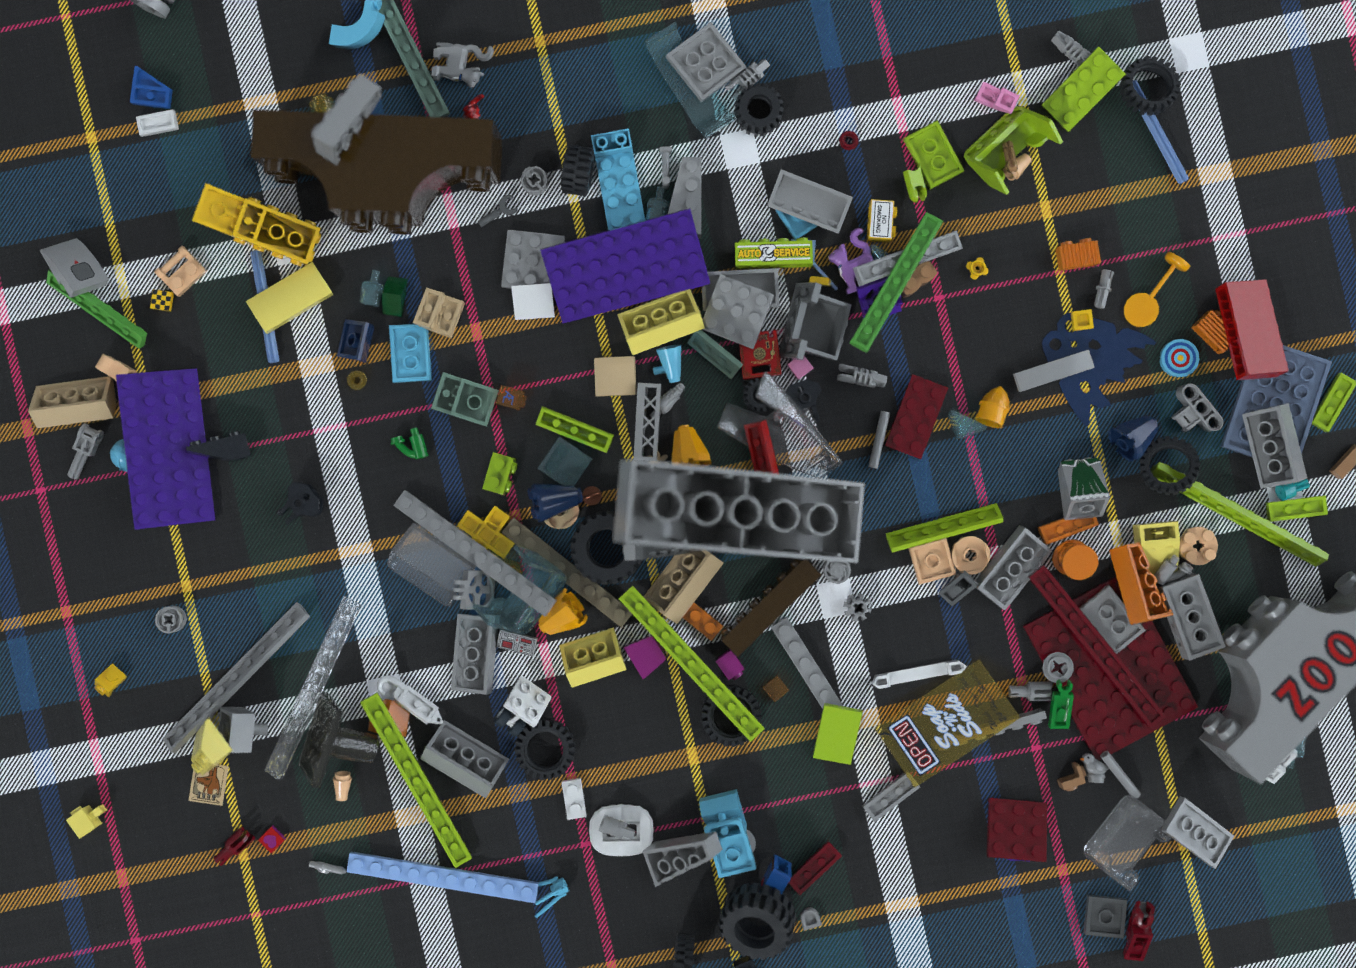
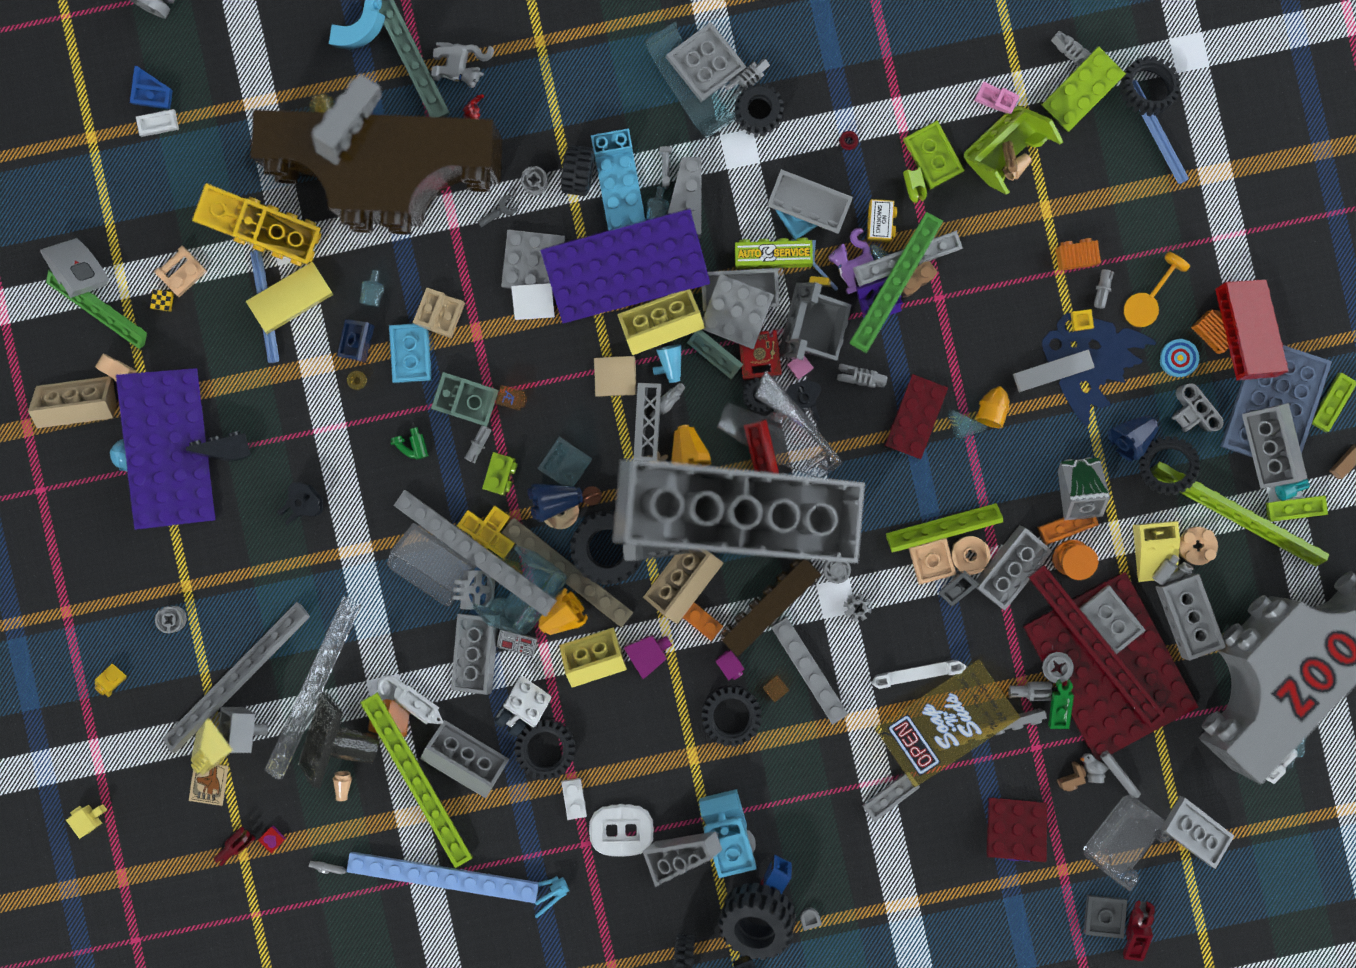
(85, 445): light grey connector -> none
(394, 296): dark green slope -> none
(478, 444): none -> light grey axle
(574, 429): lime brick -> none
(616, 828): light grey hinge -> none
(691, 663): lime plate -> none
(814, 867): dark red plate -> none
(837, 733): lime tile -> none
(879, 439): light grey piece -> none
(979, 262): yellow plate -> none
(1138, 585): orange wedge -> none

